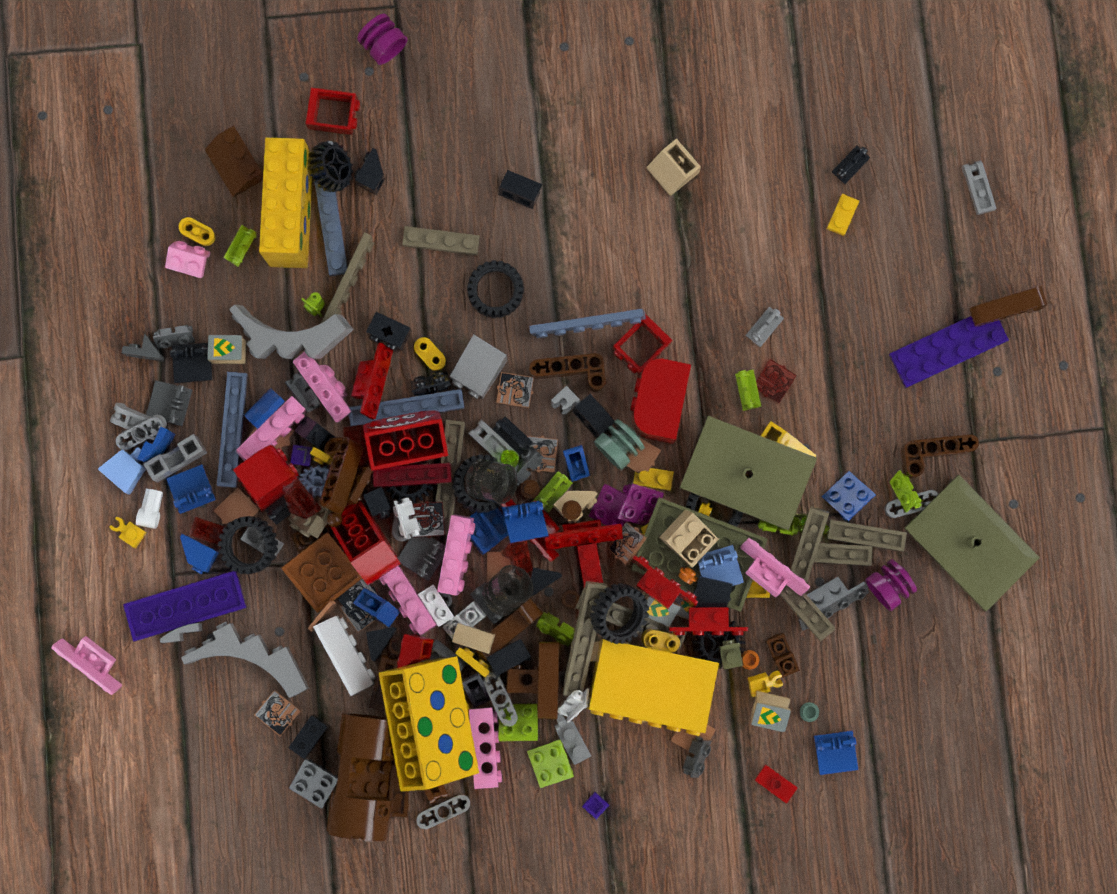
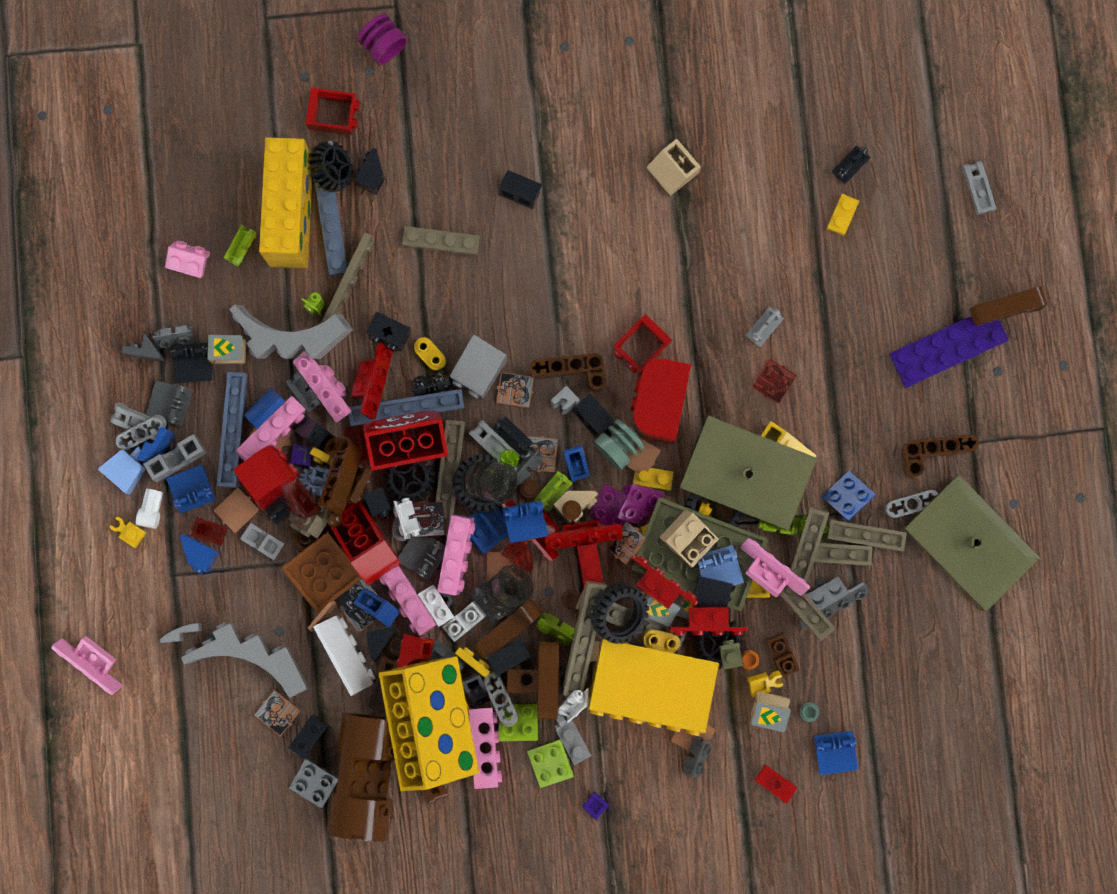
(184, 606): dark purple plate -> none
(197, 231): yellow plate -> none
(226, 548): black tyre -> none
(234, 161): reddish brown slope -> none
(399, 798): reddish brown plate -> none
(412, 475): dark red plate -> none
(427, 812): light grey beam -> none
(473, 638): tan tile -> none
(502, 267): black tyre -> none
(543, 578): black slope -> none
(594, 322): sand blue plate -> none
(687, 575): orange plate -> none
(748, 390): lime hinge -> none
(894, 582): magenta wheel -> none
(903, 490): lime hinge -> none

